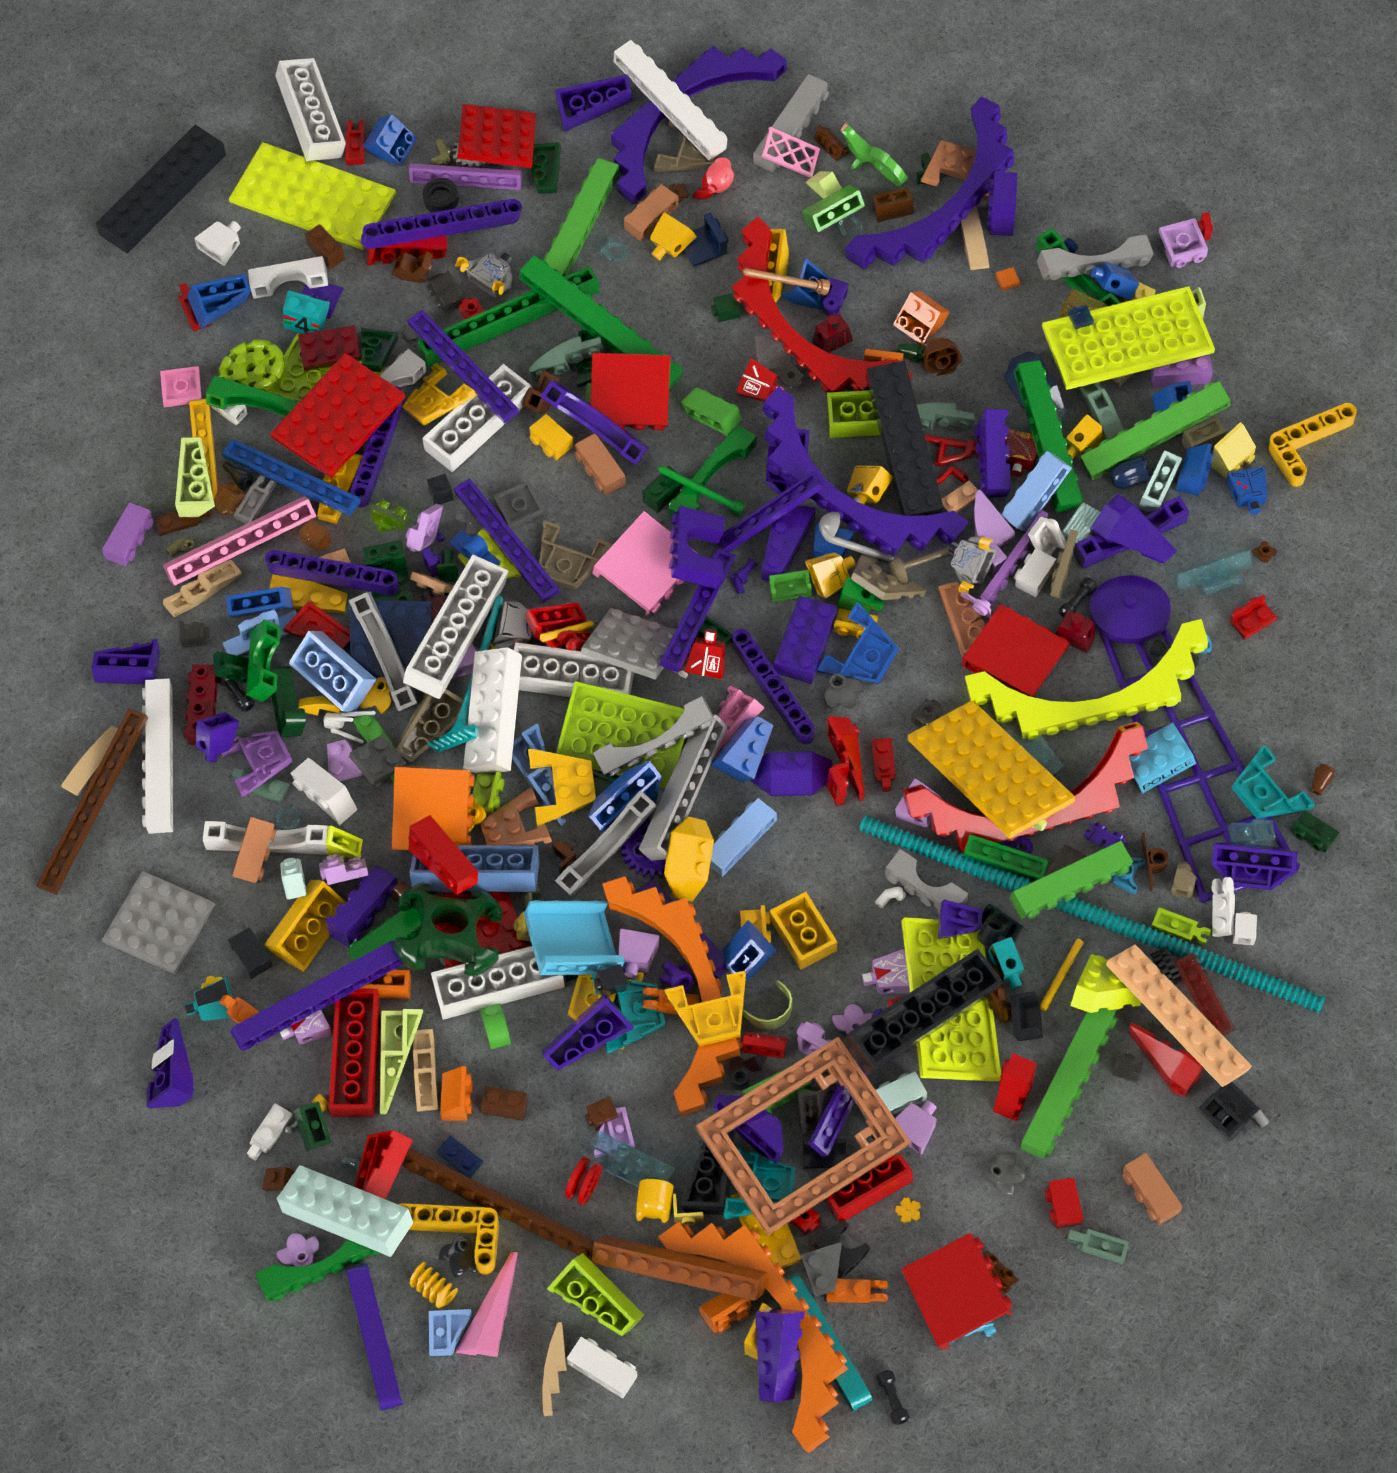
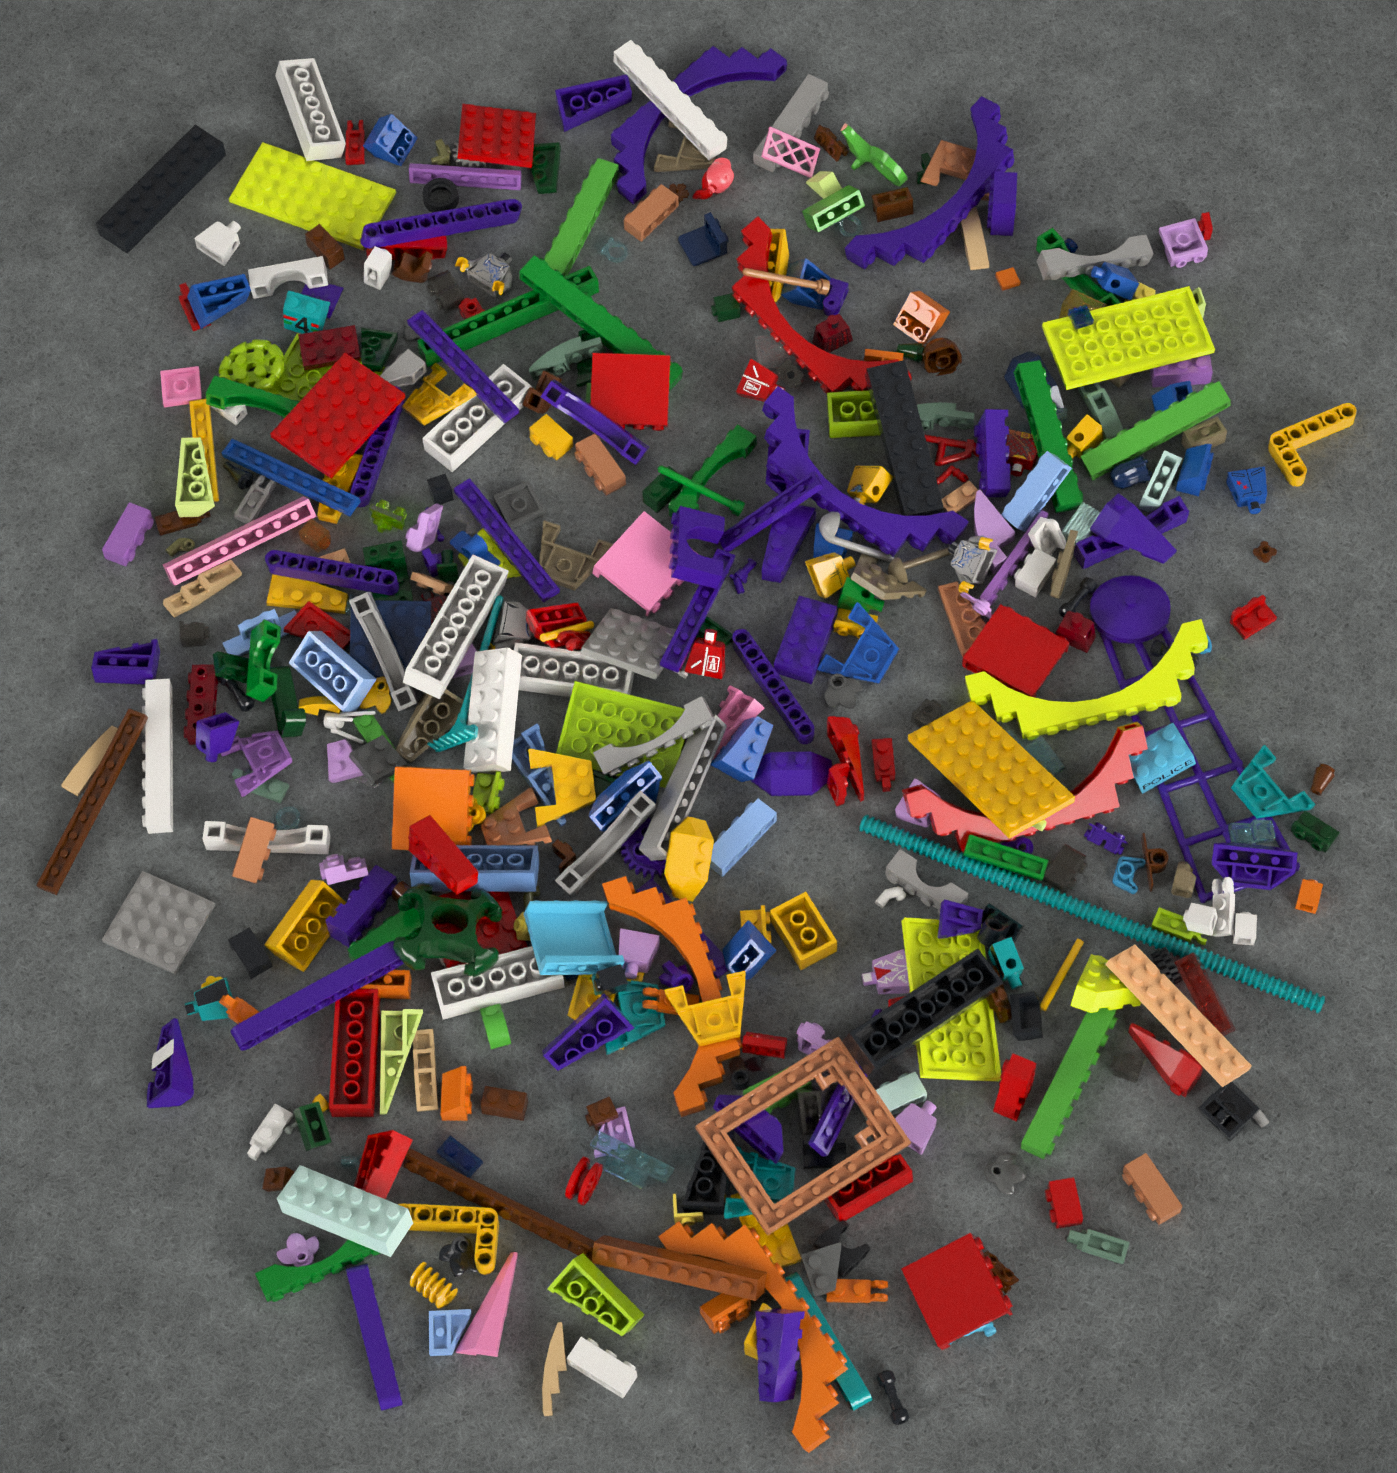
(228, 498): clear orange brick -> none
(259, 601): blue brick -> none
(293, 878): light aqua brick -> none
(308, 1029): lavender torso -> none
(324, 790): white wedge -> none
(343, 843): neon yellow slope -> none
(377, 268): none -> white brick
(654, 1200): yellow piece -> none
(670, 237): yellow torso -> none
(711, 410): bright green brick -> none
(772, 1023): yellowish green piece -> none
(790, 586): bright green hinge -> none
(807, 1225): red brick -> none
(852, 1018): lavender plate -> none
(908, 1210): yellow plant -> none
(1071, 880): bright green brick -> none
(1200, 919): none -> white brick
(1216, 574): clear light blue bracket -> none
(1233, 451): light yellow slope -> none
(1309, 895): none -> orange brick

